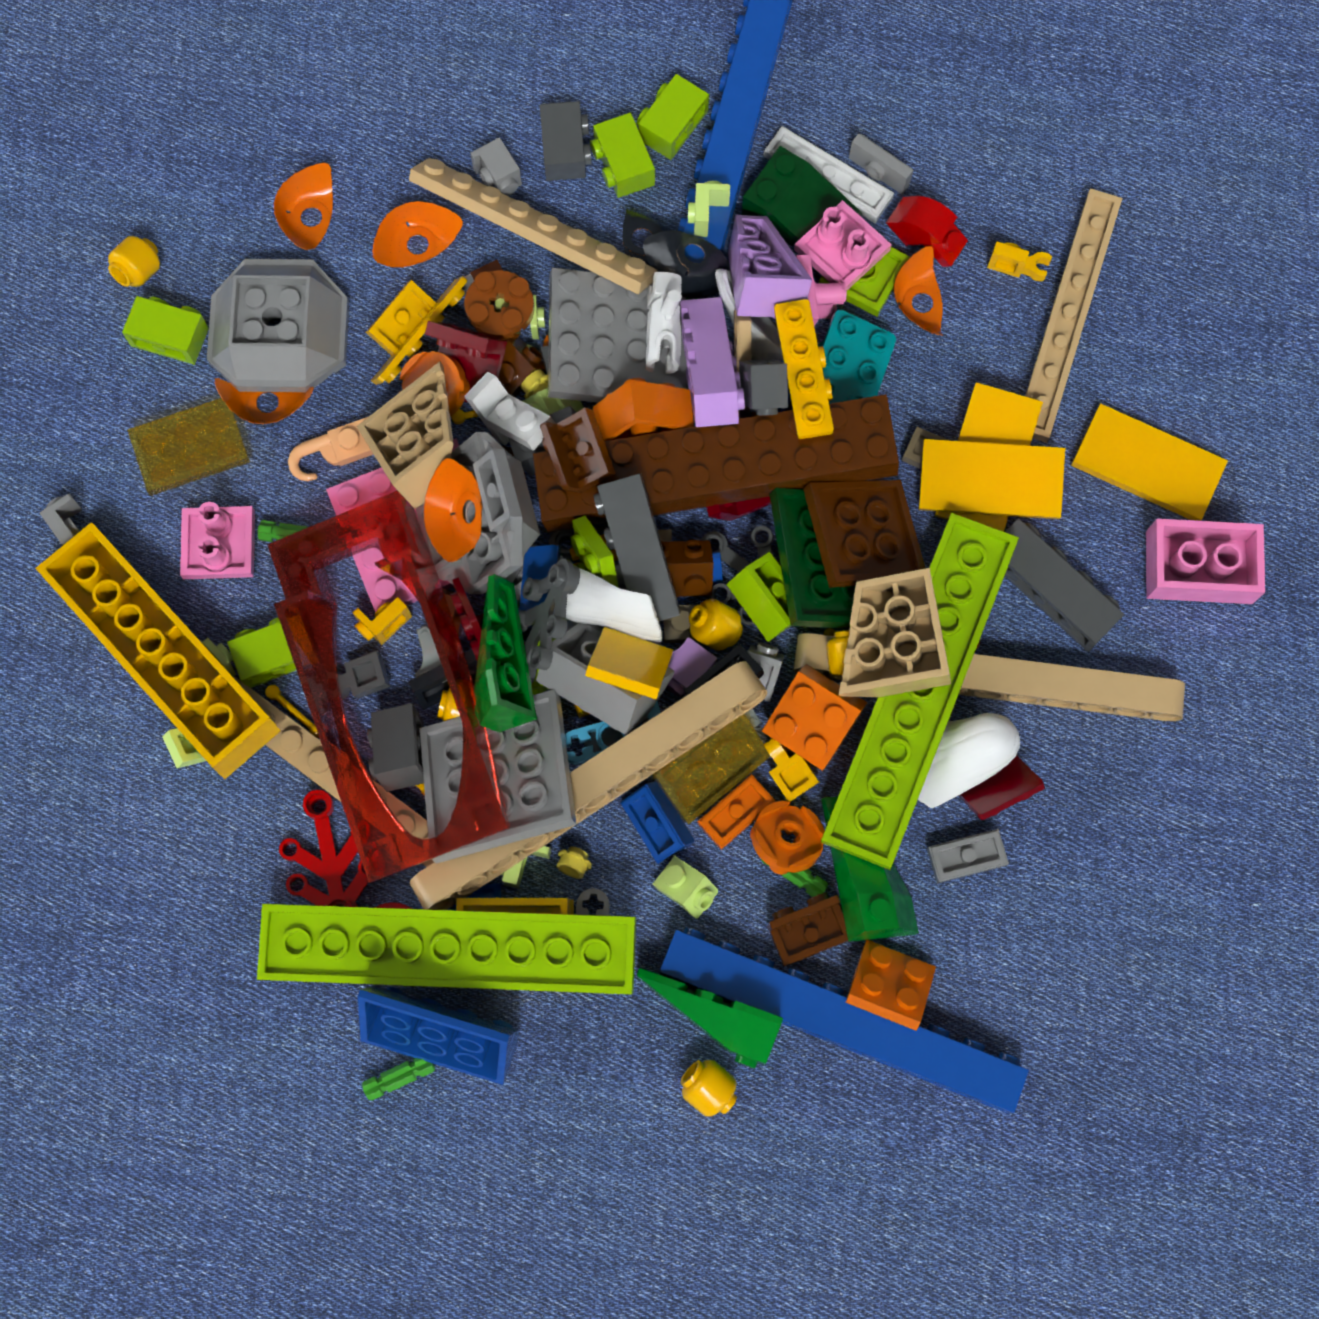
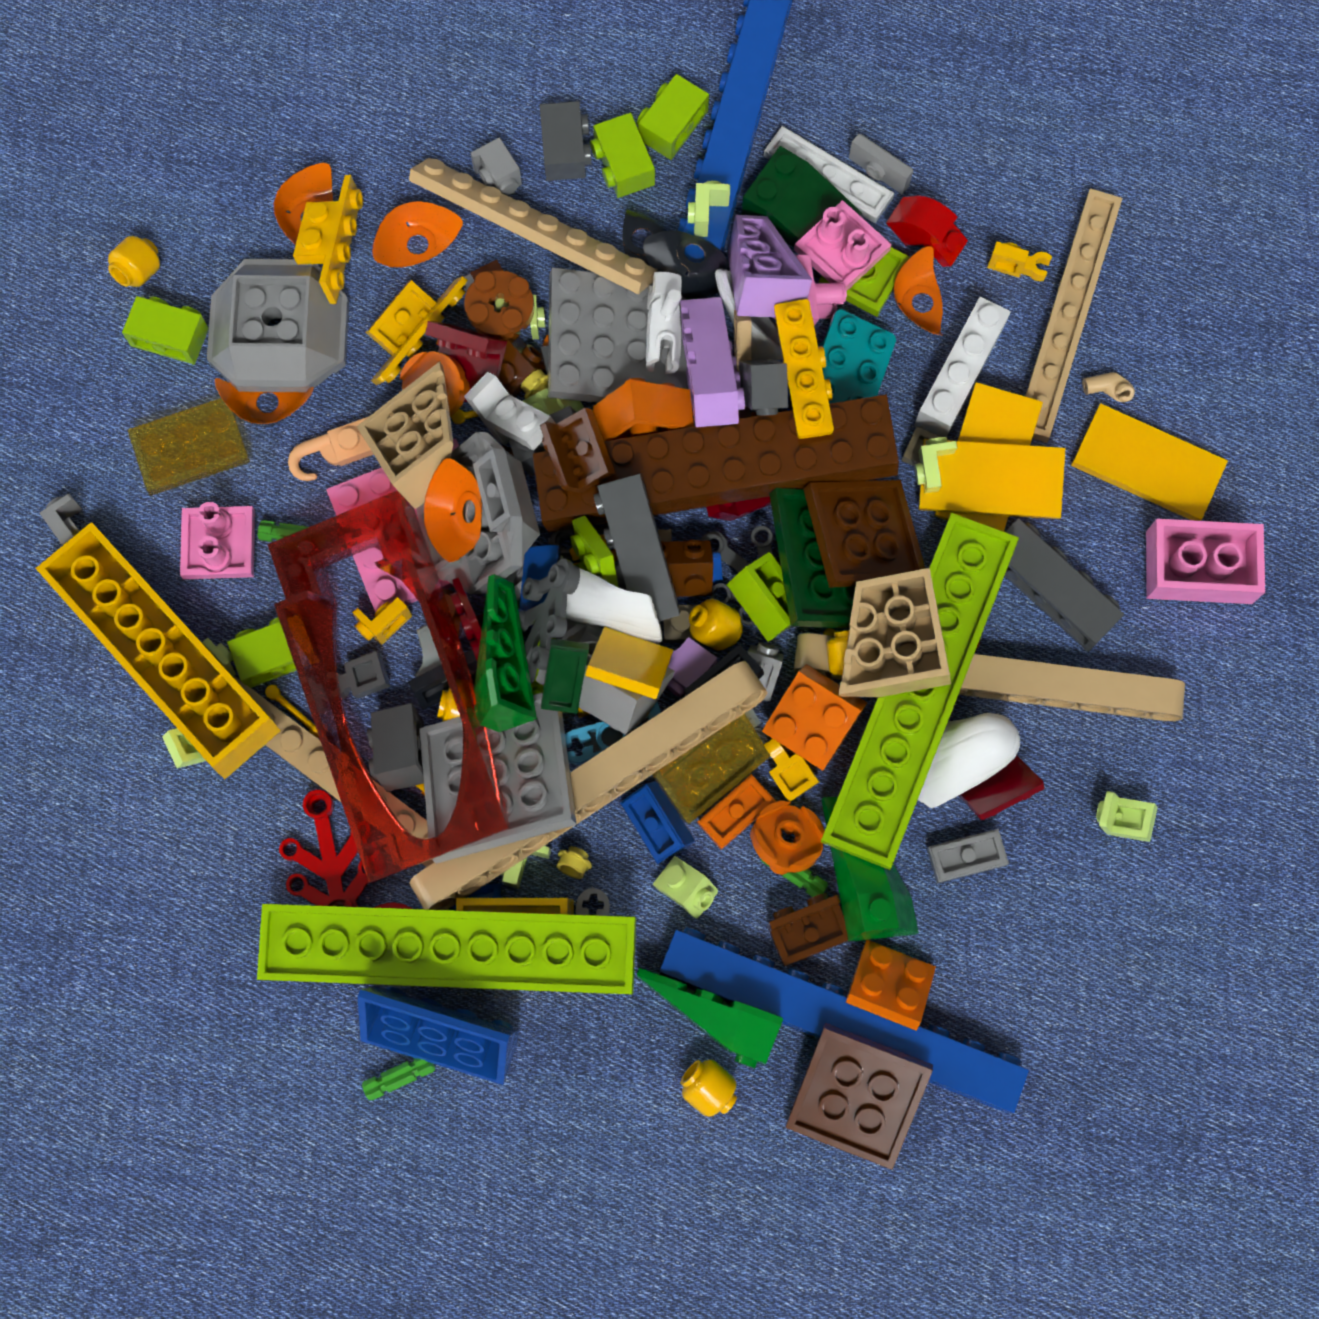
(327, 236): none -> yellow bracket
(564, 676): none -> dark green tile
(859, 1096): none -> reddish brown plate
(928, 469): none -> yellowish green bracket
(962, 368): none -> white brick
(1110, 384): none -> tan arm
(1126, 817): none -> yellowish green bracket

